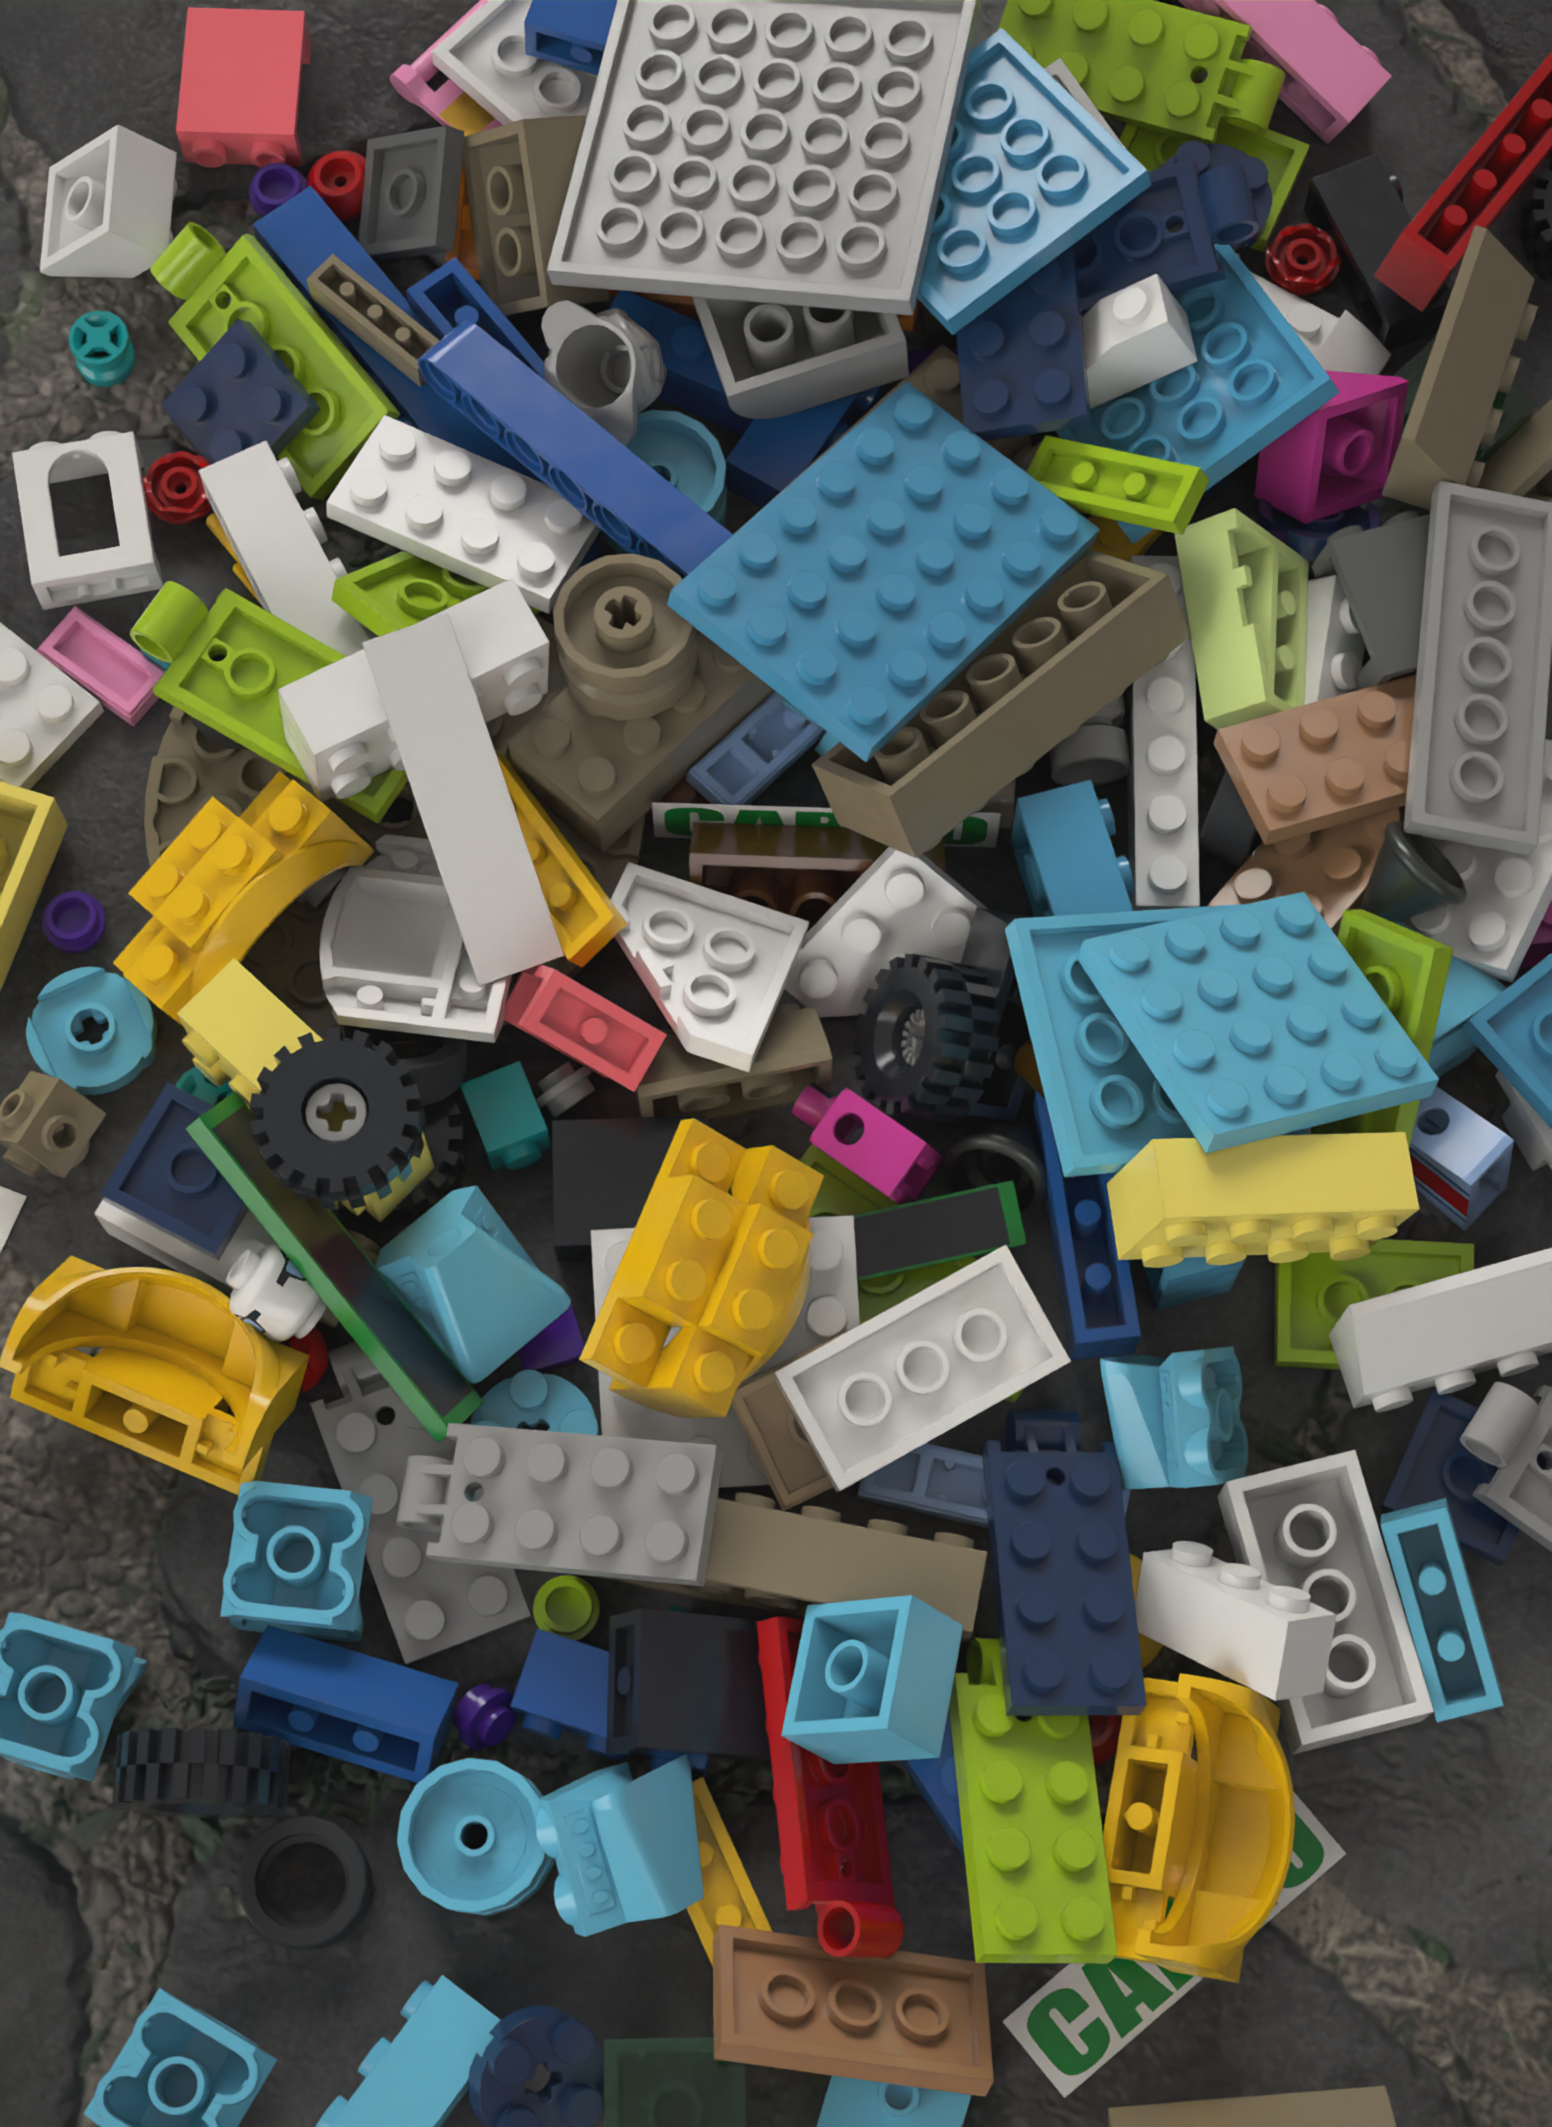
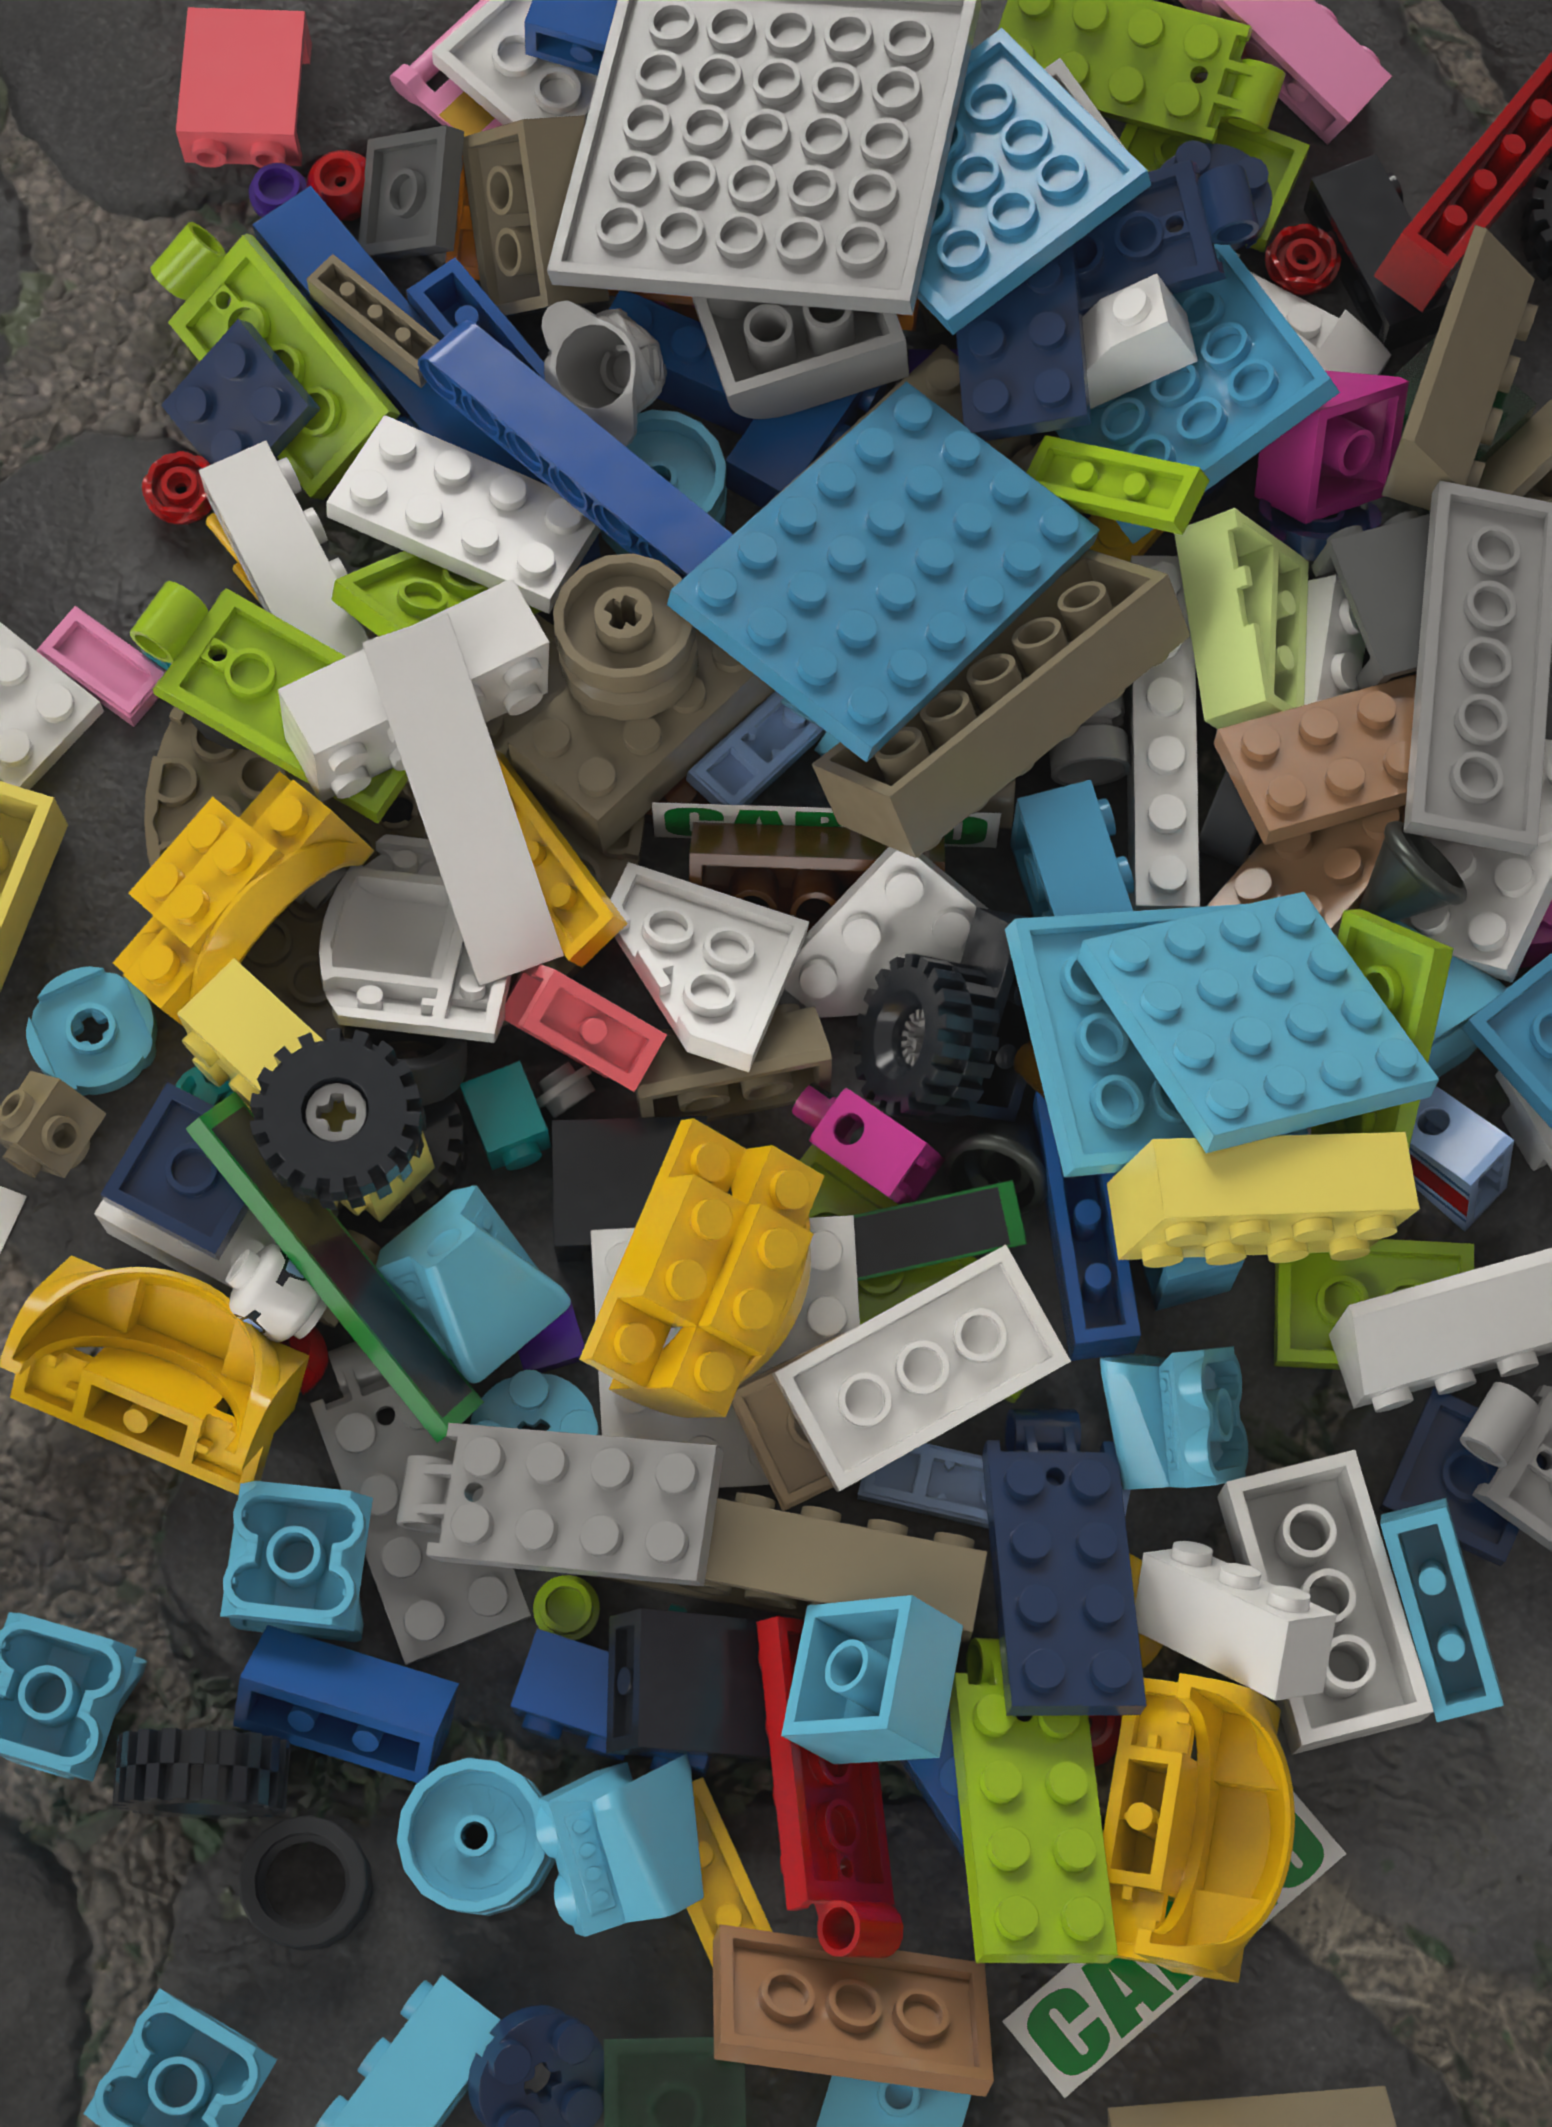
(74, 922): dark purple plate -> none
(95, 573): white panel -> none
(98, 333): teal wheel -> none
(109, 207): white slope -> none
(484, 1716): dark purple plate -> none

